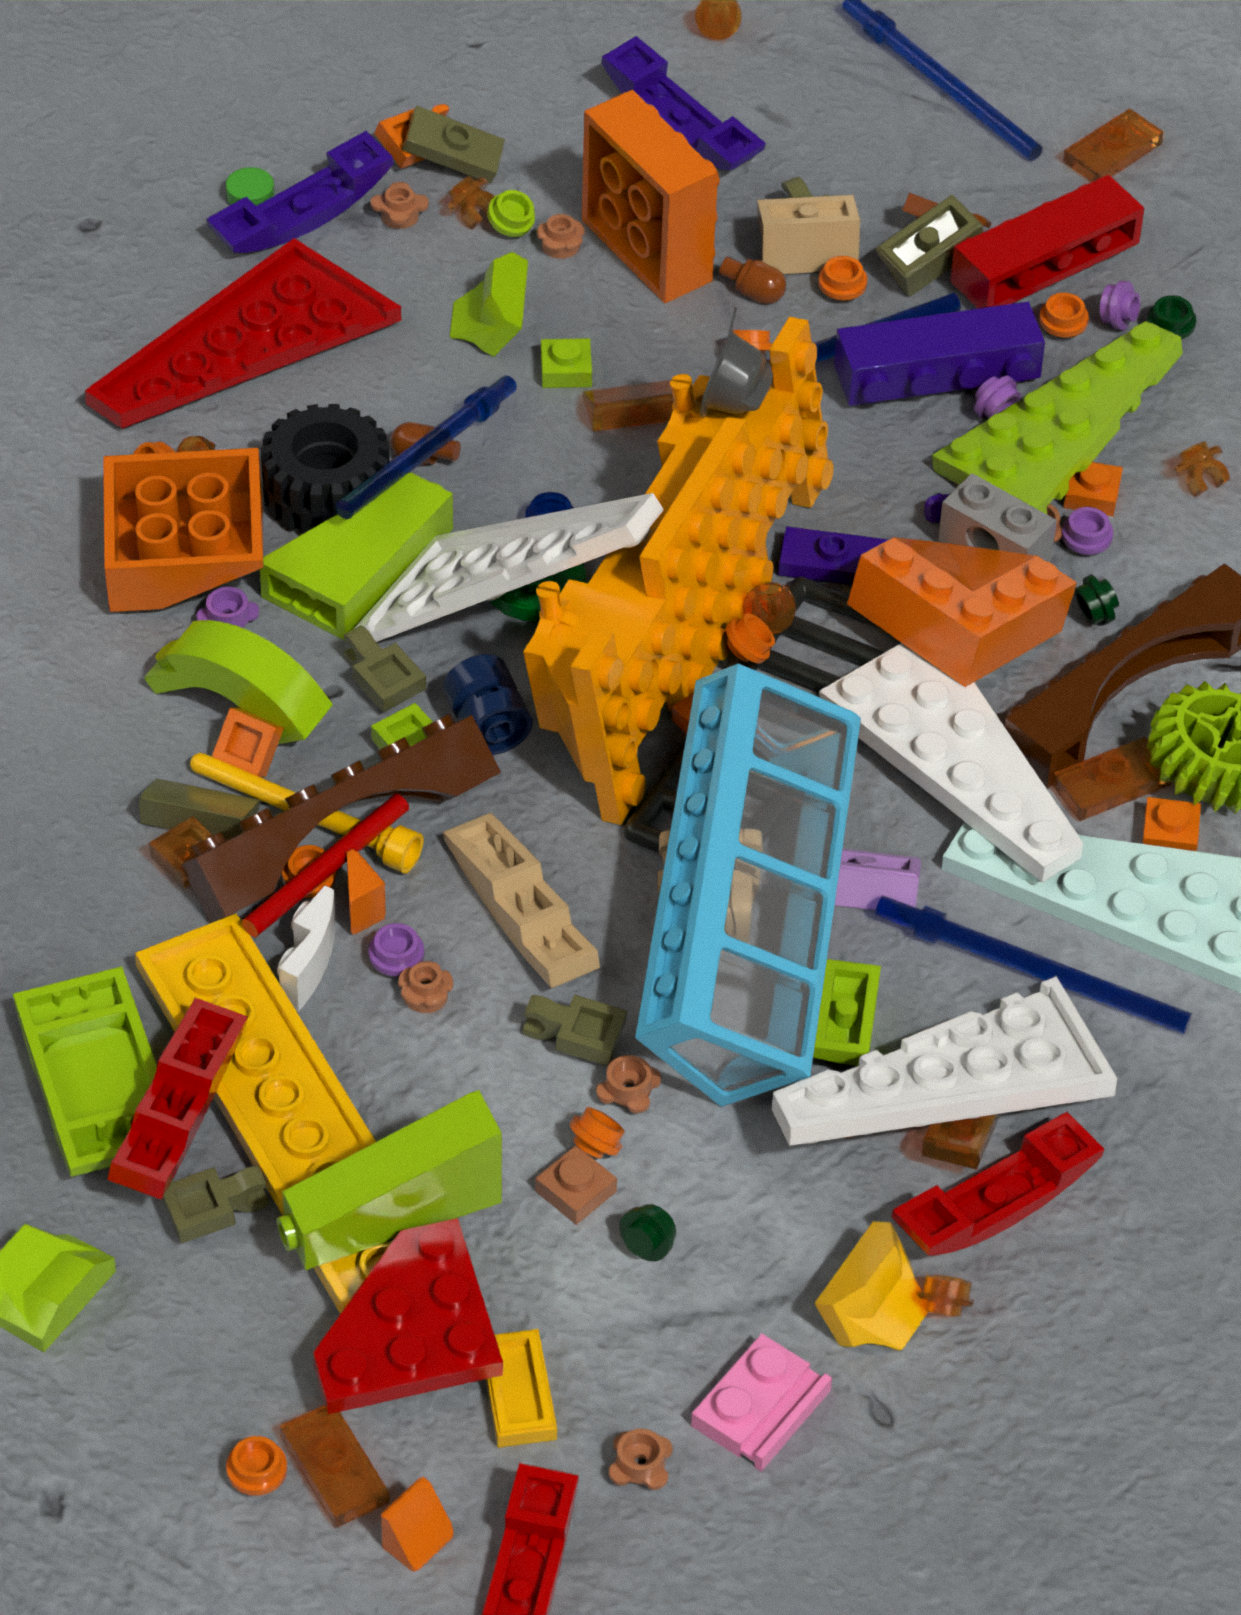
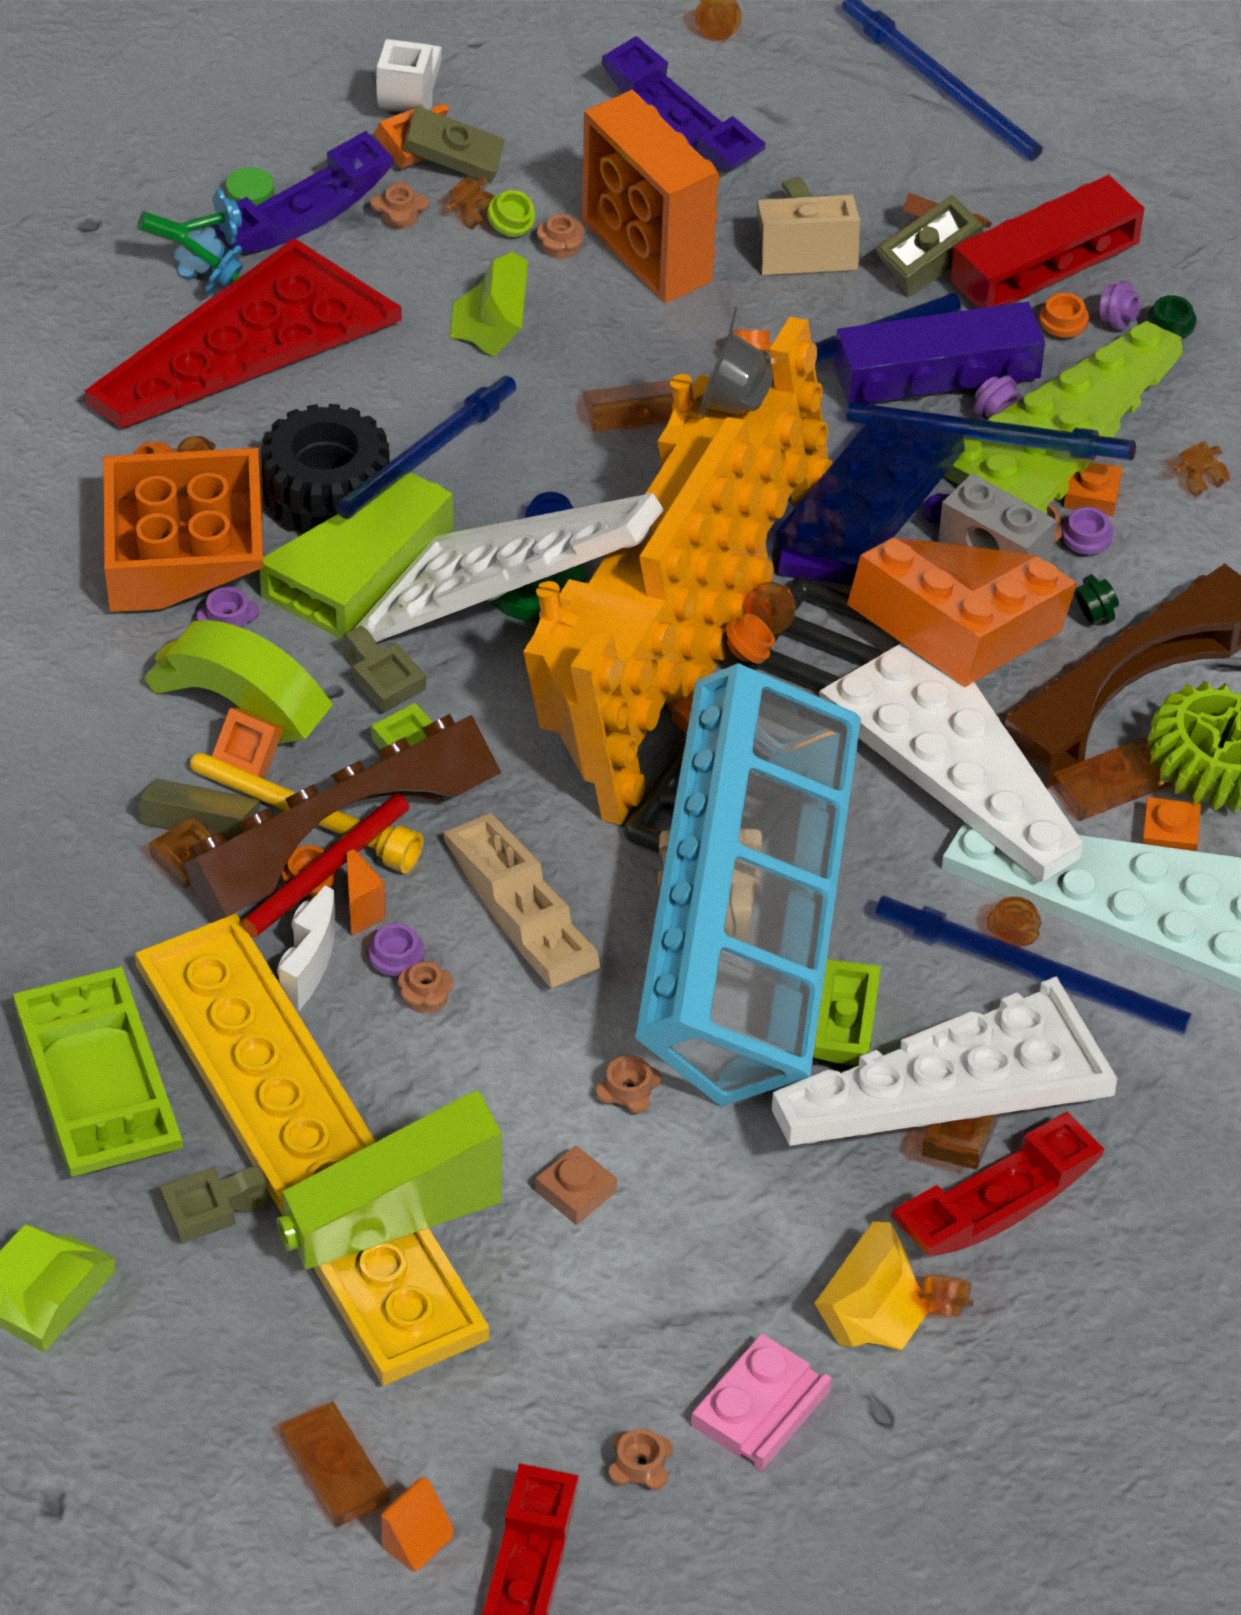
(177, 1098): red slope -> none
(201, 249): none -> dark azure plant
(256, 1466): orange plate -> none
(406, 75): none -> white brick
(410, 432): dark orange cylinder -> none
(410, 1325): red plate -> none
(487, 692): dark blue wheel -> none
(522, 1395): yellow tile -> none
(566, 363): lime plate -> none
(582, 1029): olive plate -> none
(597, 1133): orange plate -> none
(648, 1232): dark green plate -> none
(755, 279): dark orange cylinder -> none
(843, 278): orange plate -> none
(869, 875): lavender slope -> none
(870, 489): none -> clear blue plate
(1015, 921): none -> clear orange plate
(1080, 443): none -> clear blue bar
(1113, 146): clear orange plate -> none

